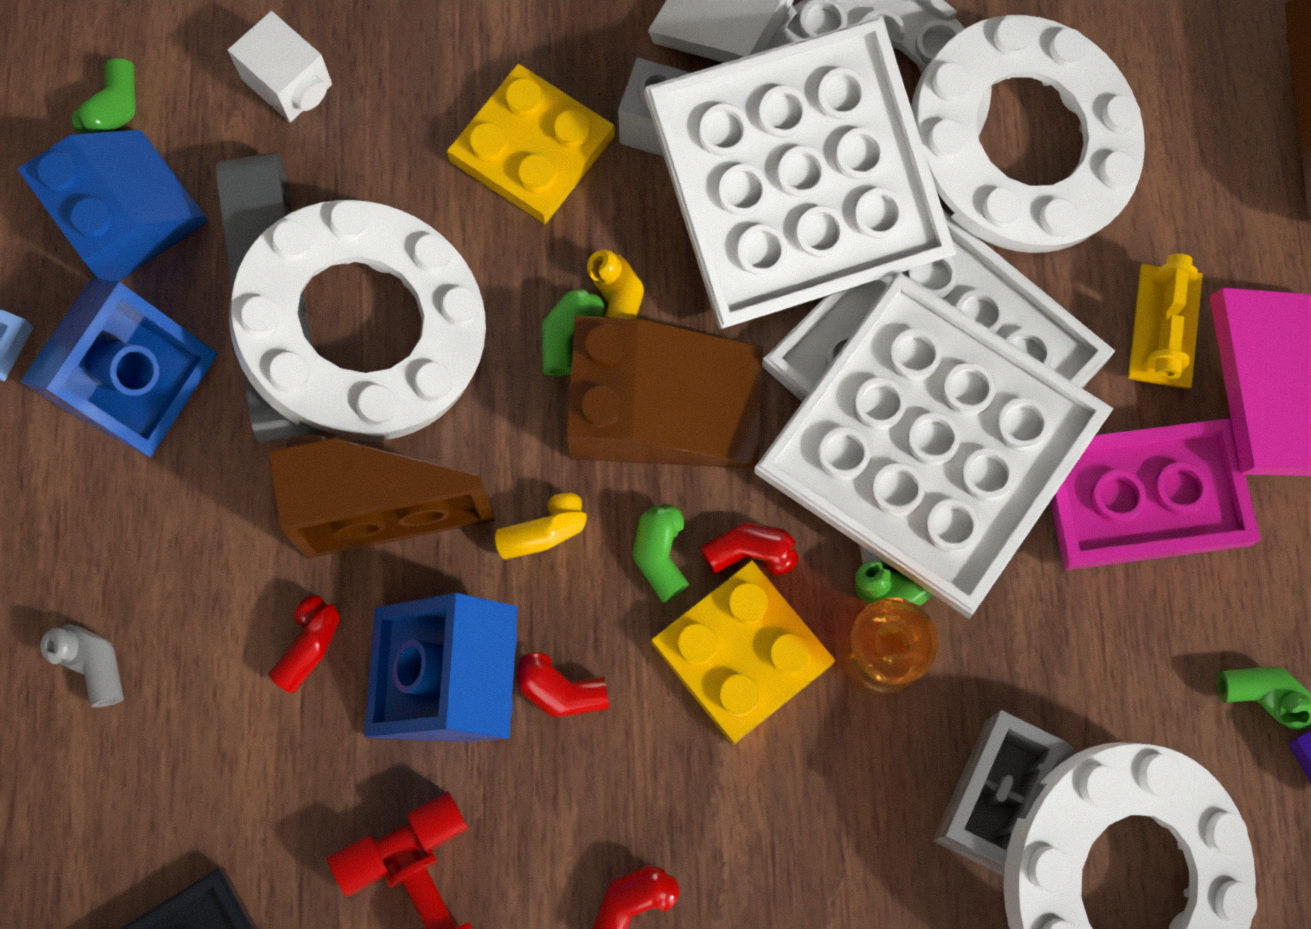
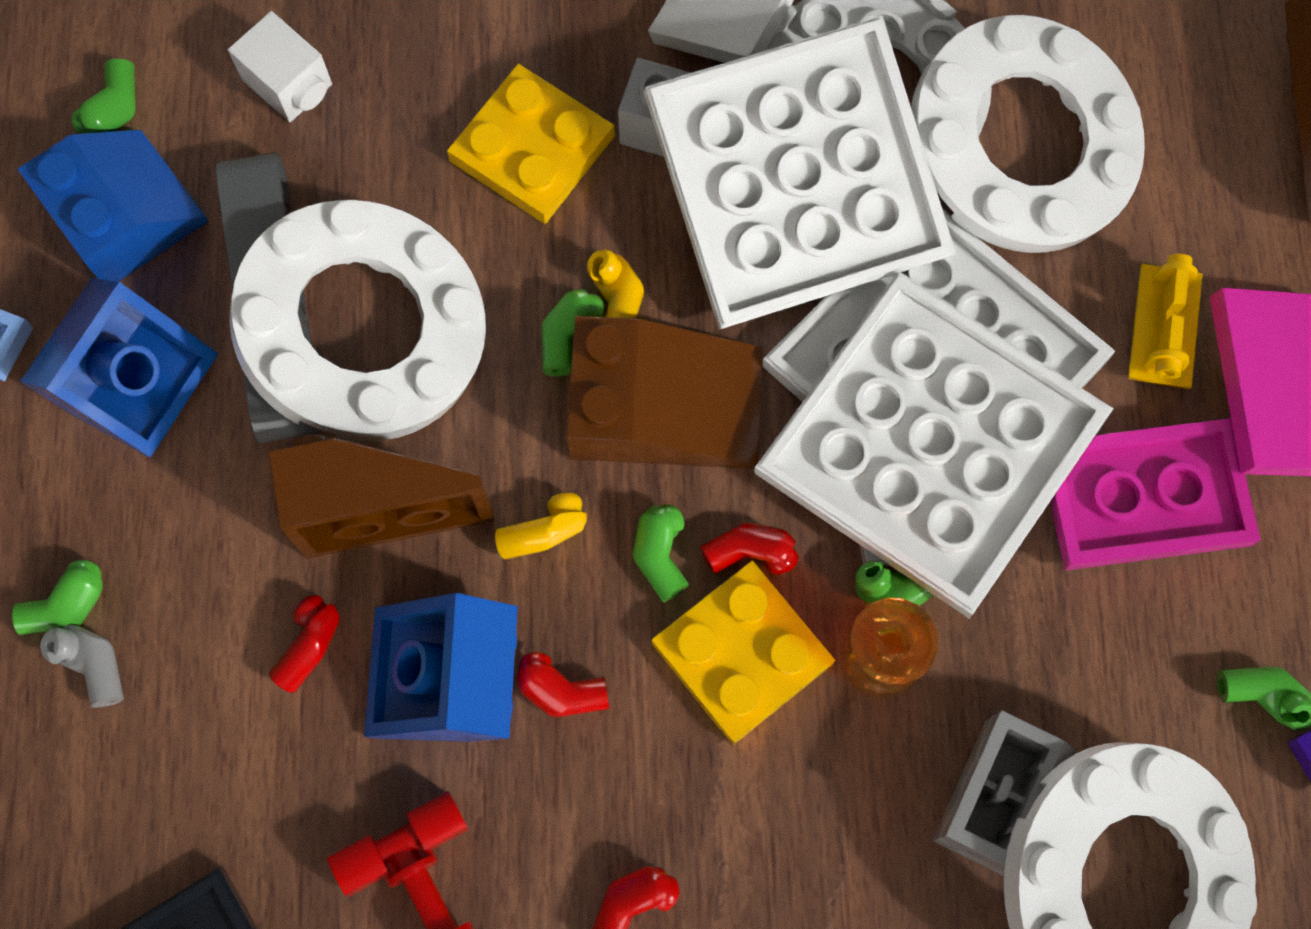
(66, 605): none -> bright green arm

